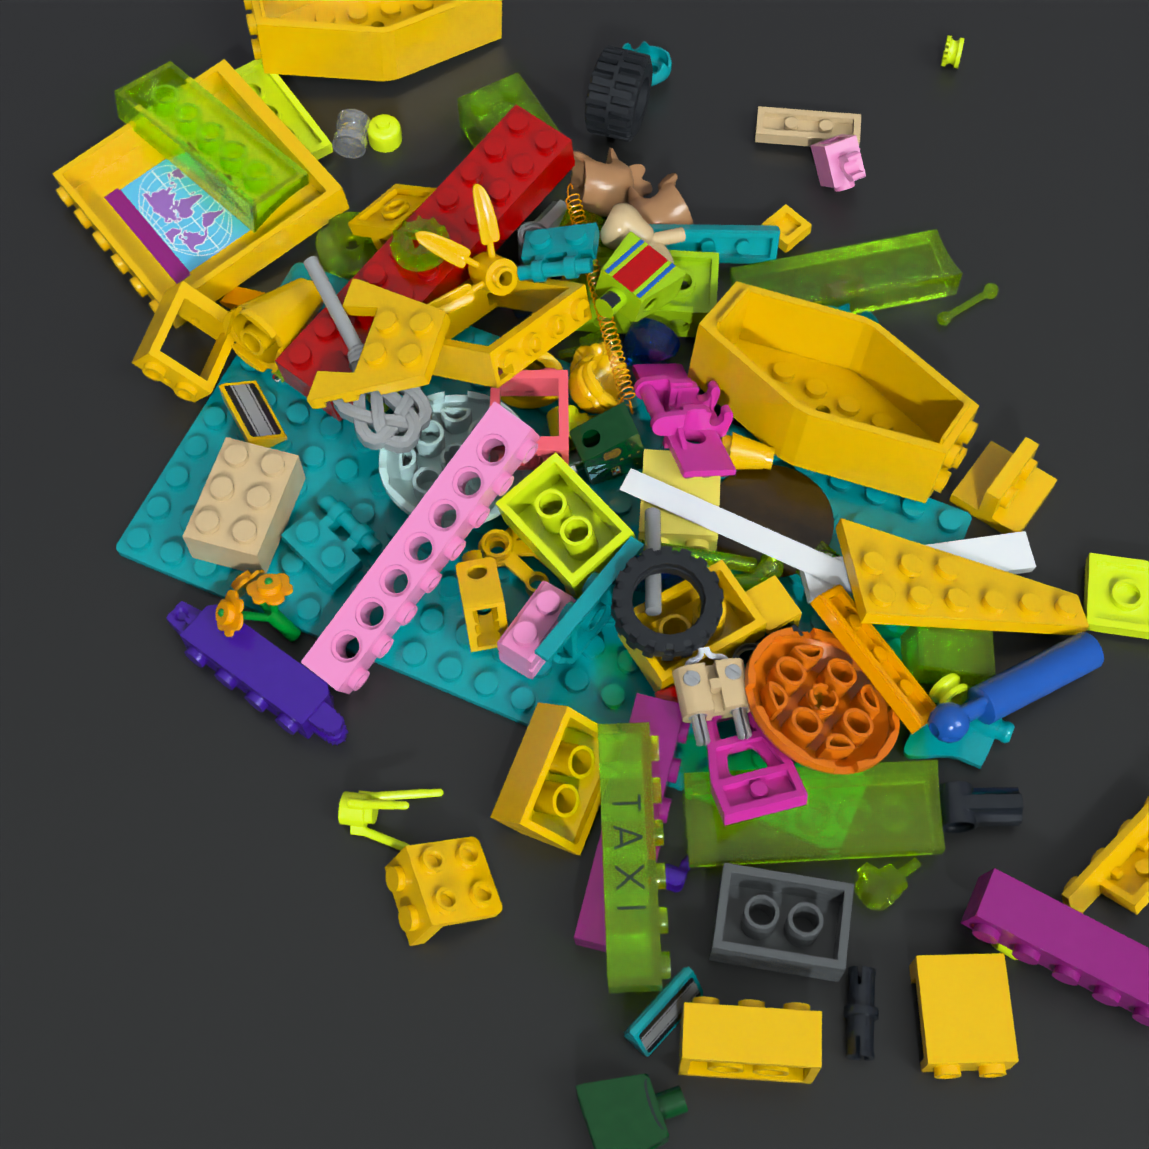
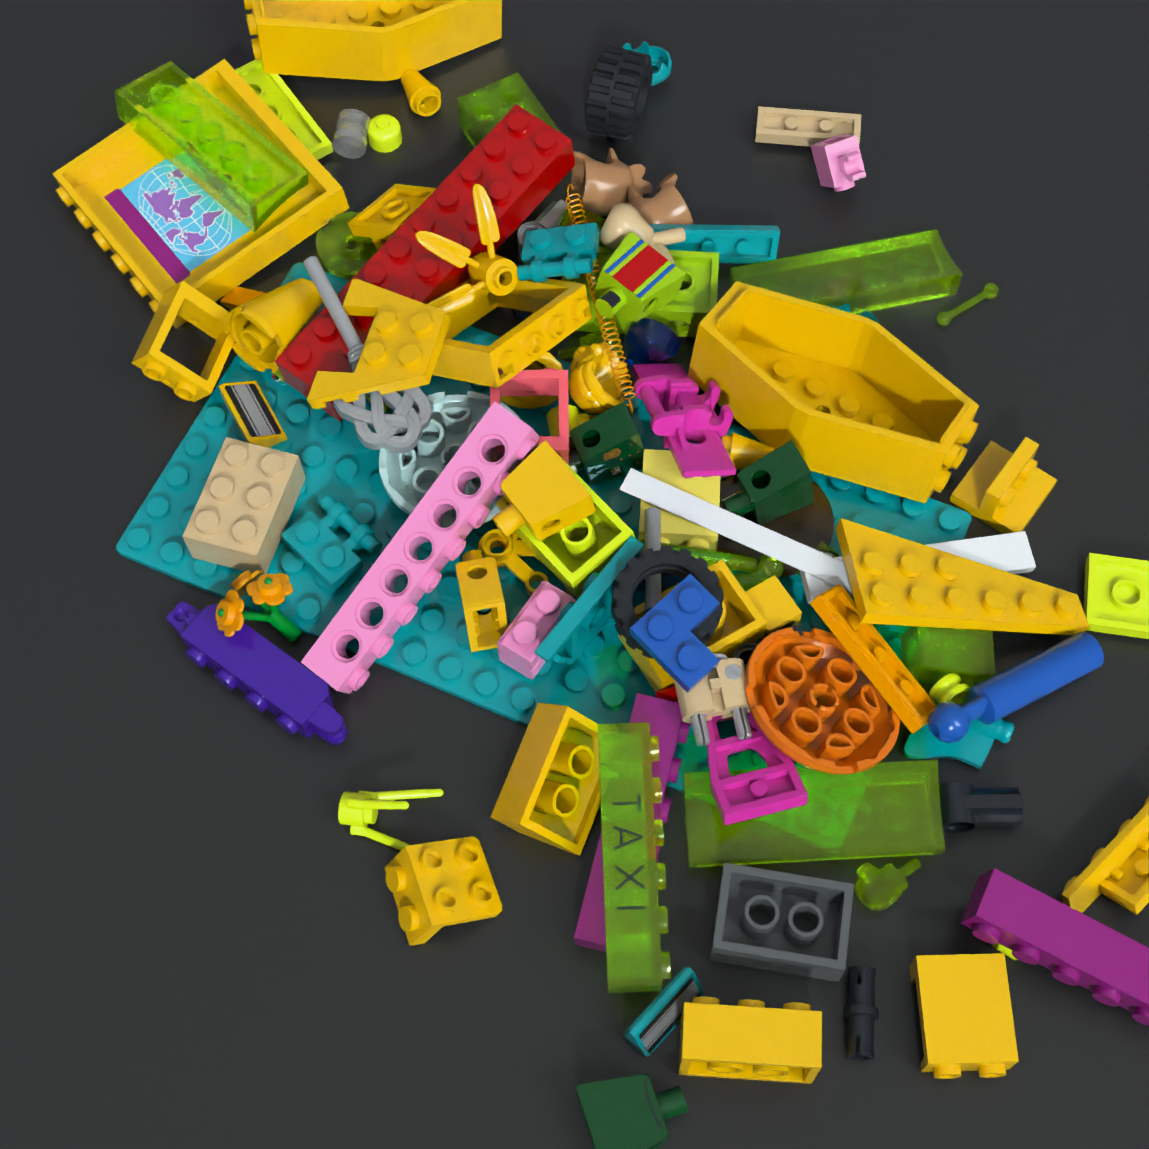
(403, 248): clear neon green gear -> none
(421, 93): none -> yellow cone
(542, 496): none -> yellow torso
(669, 637): none -> blue plate
(676, 875): dark purple hand -> none
(772, 486): none -> dark green torso
(791, 225): yellow plate -> none
(952, 52): neon yellow bush -> none

